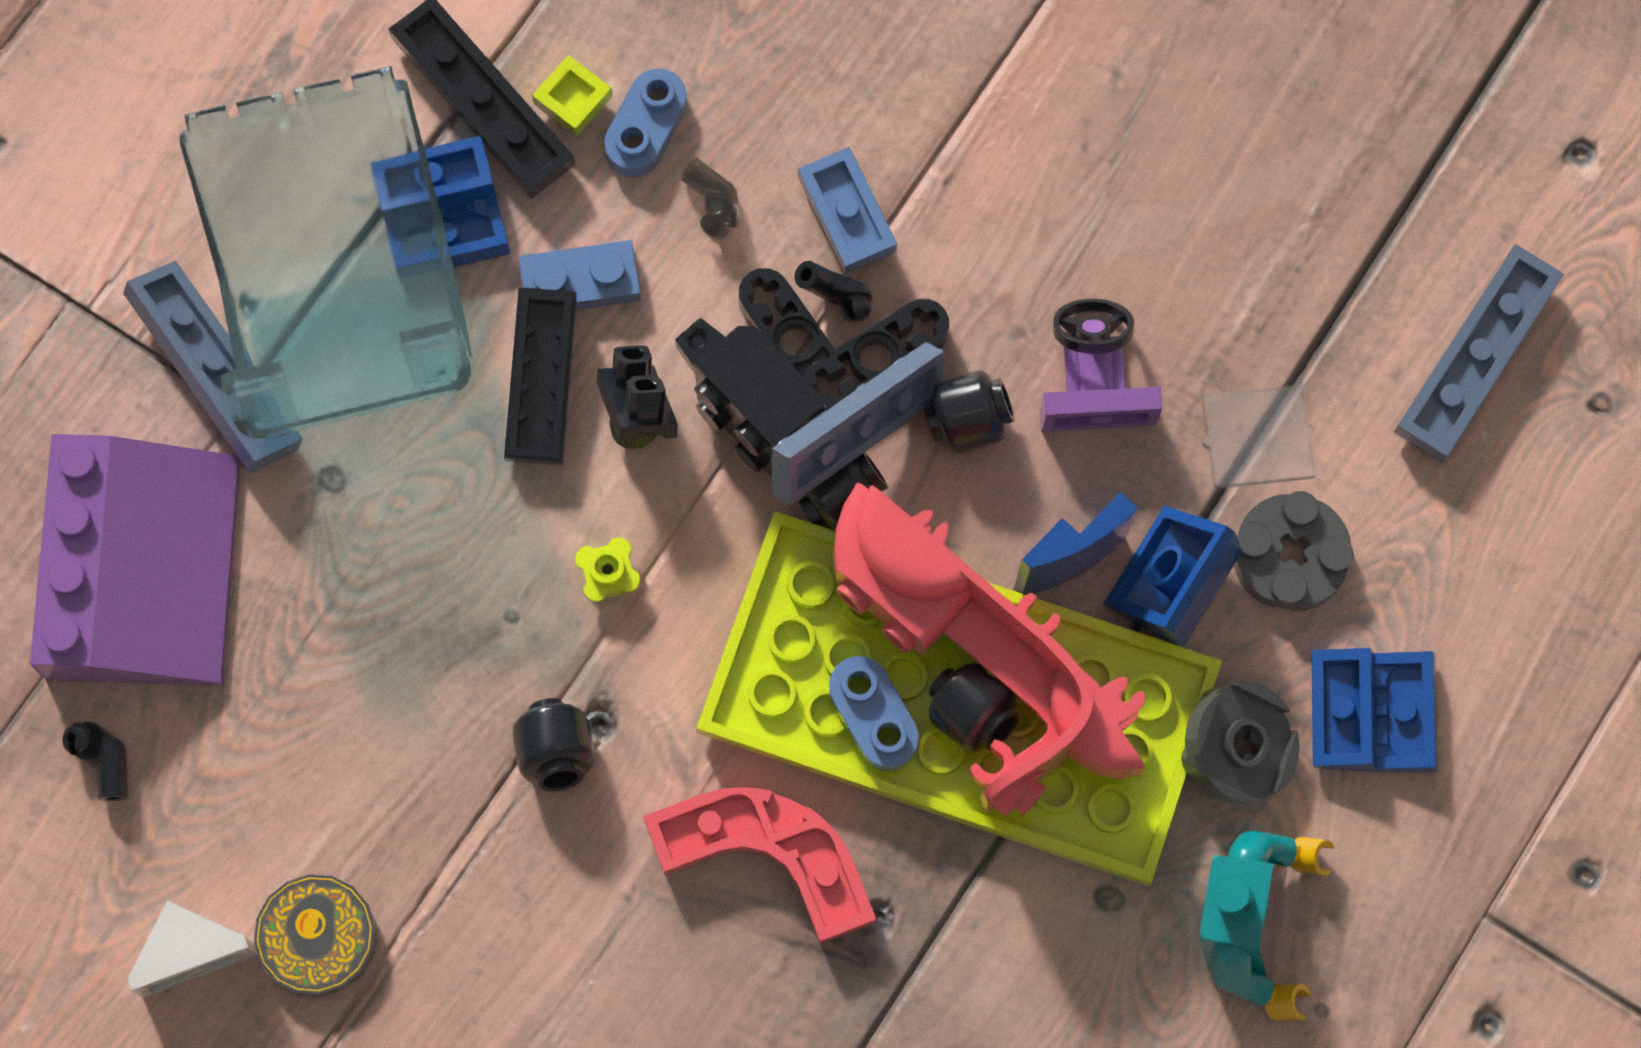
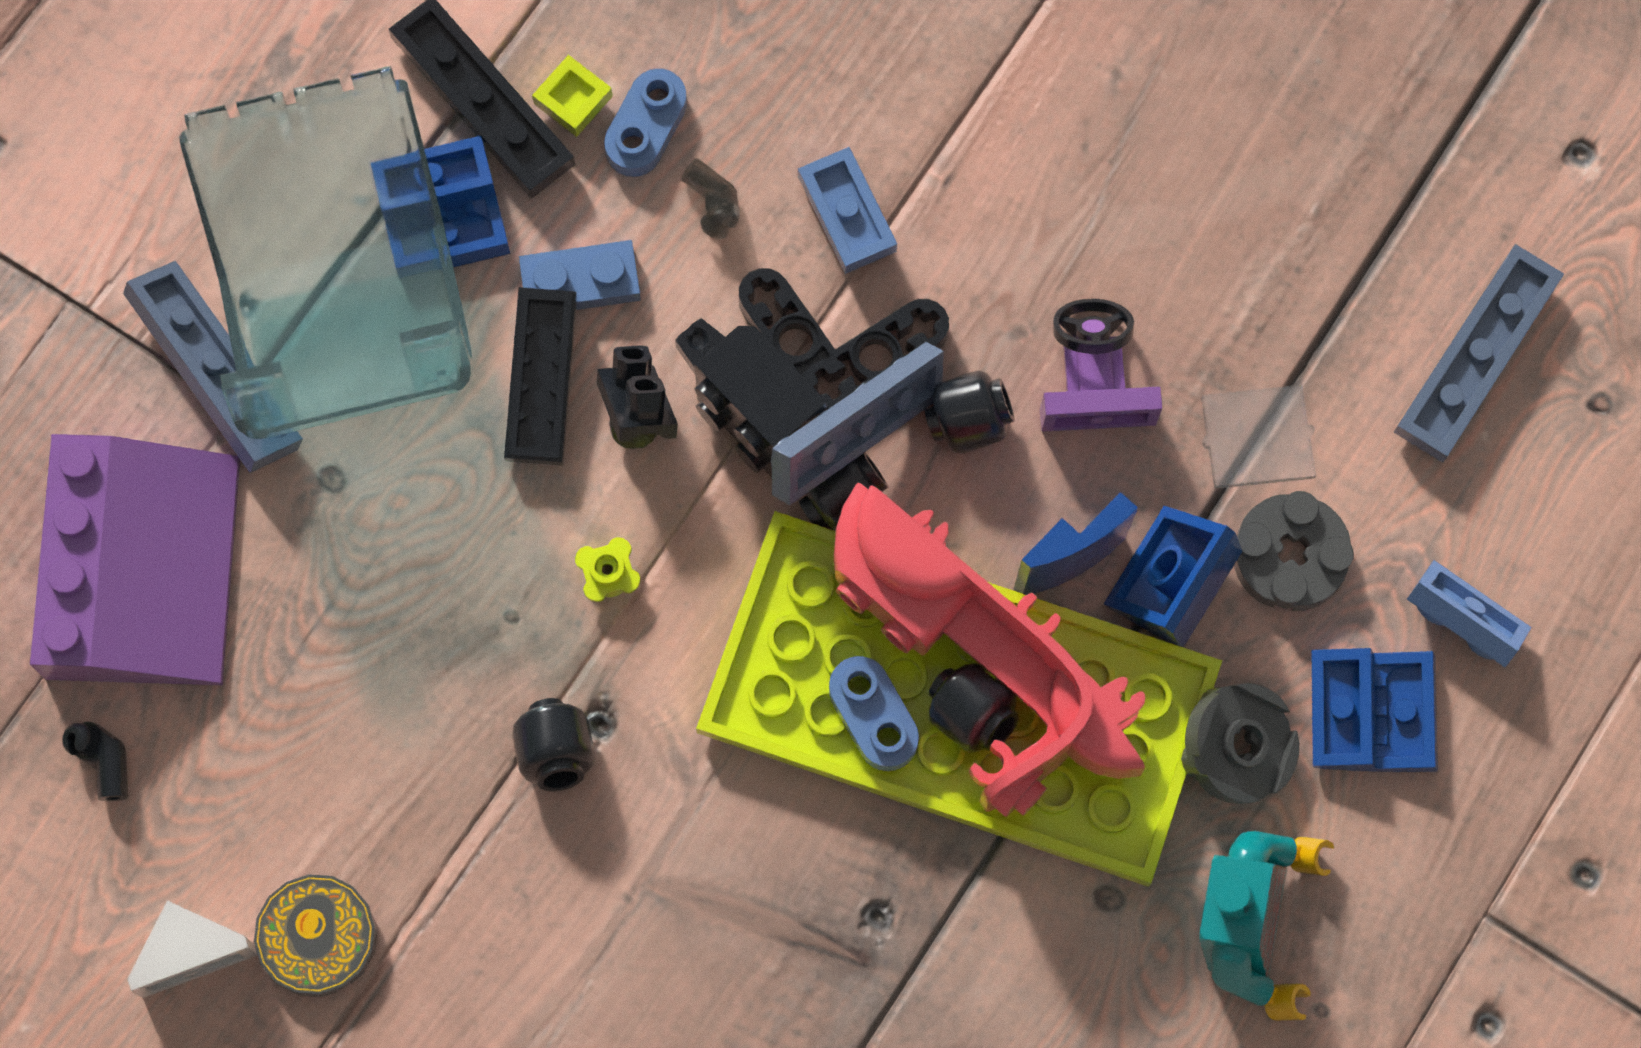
(774, 827): coral plate -> none
(835, 288): black arm -> none
(1469, 613): none -> medium blue plate

